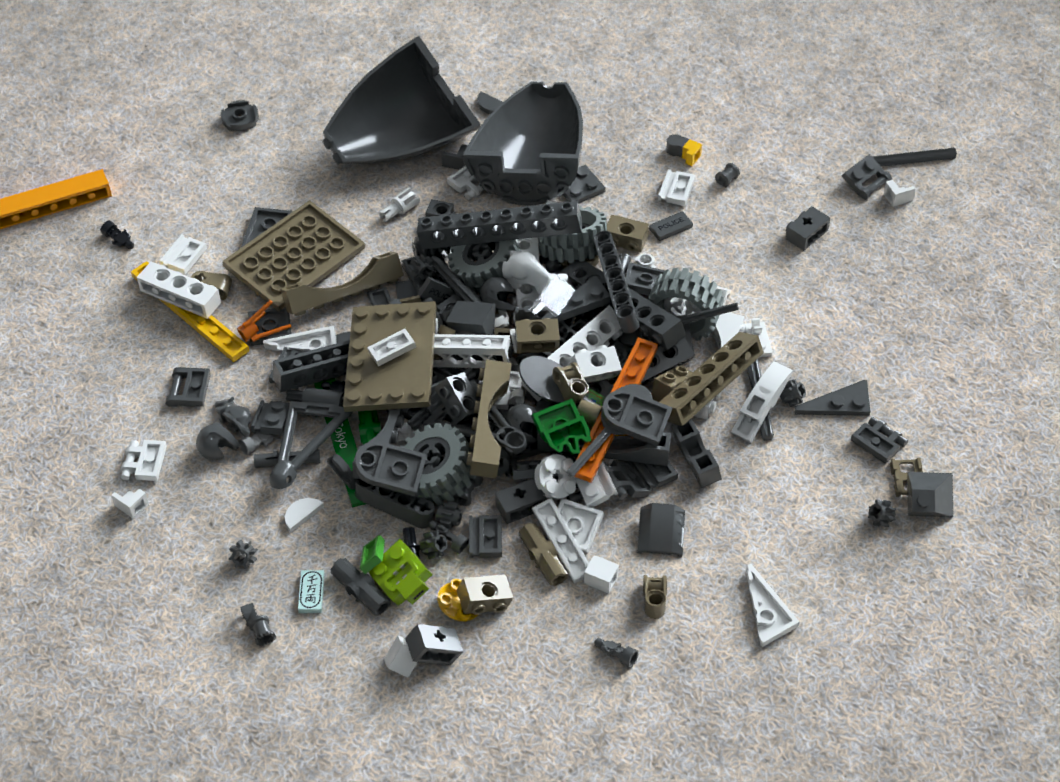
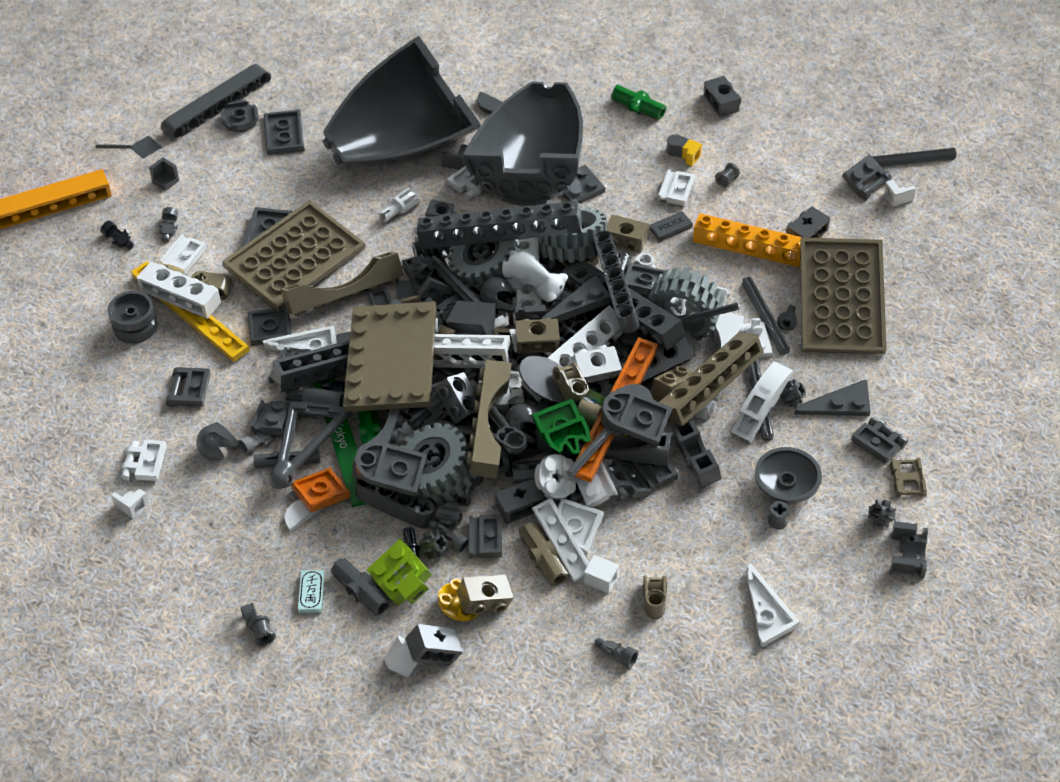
(132, 317): none -> dark grey wheel
(143, 147): none -> dark grey piece
(164, 174): none -> dark grey panel
(168, 228): none -> dark grey piece
(214, 101): none -> dark grey beam
(236, 416): dark grey animal -> none
(247, 552): dark grey gear -> none
(249, 329): orange plant -> none
(284, 132): none -> dark grey tile
(320, 490): none -> orange tile
(342, 469): dark grey tile -> none
(372, 554): bright green tile -> none
(391, 347): white plate -> none
(553, 296): clear panel -> none
(638, 102): none -> green piece
(661, 529): dark grey slope -> none
(722, 96): none -> dark grey brick
(747, 239): none -> light orange brick
(766, 315): none -> dark grey axle
(778, 515): none -> dark grey bush
(787, 318): none -> dark grey plate
(790, 466): none -> dark grey dish
(842, 295): none -> dark tan plate
(911, 546): none -> dark grey piece
(930, 494): dark grey slope -> none

